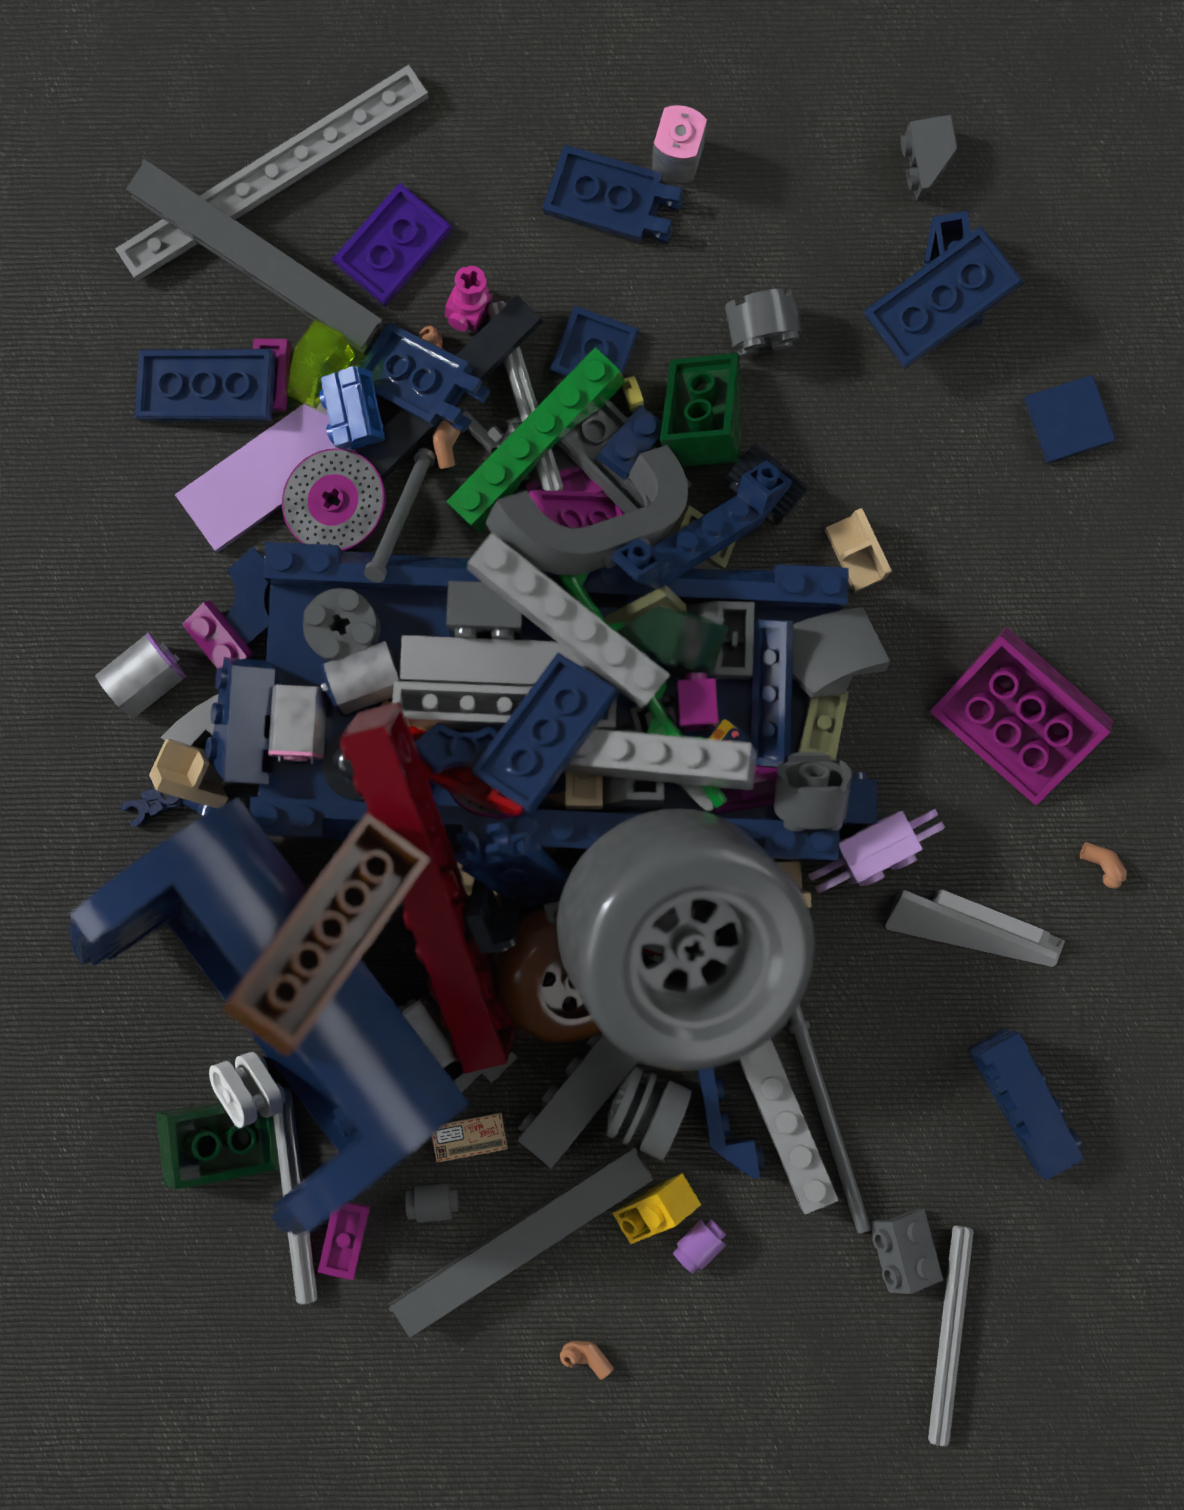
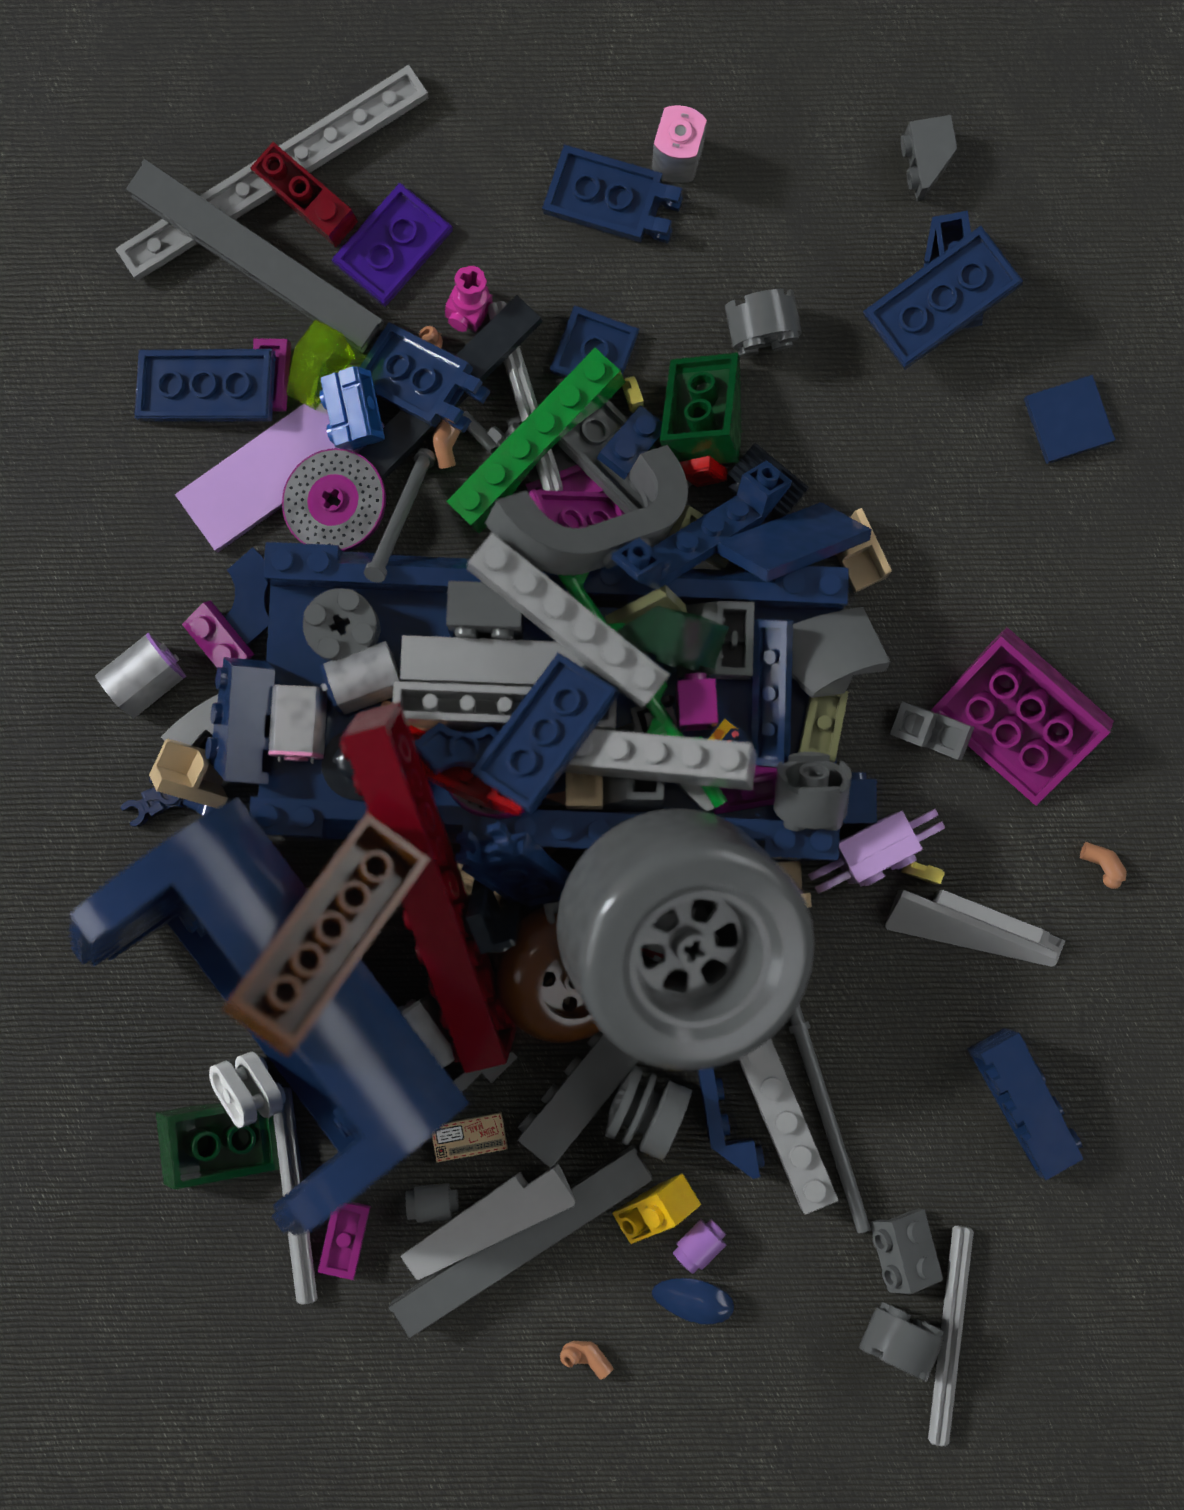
(305, 194): none -> dark red slope
(491, 1219): none -> light grey wedge
(694, 1300): none -> dark blue arm
(704, 471): none -> red tile
(793, 541): none -> dark blue tile
(901, 1343): none -> dark grey brick
(925, 873): none -> light yellow tile
(932, 730): none -> dark grey slope

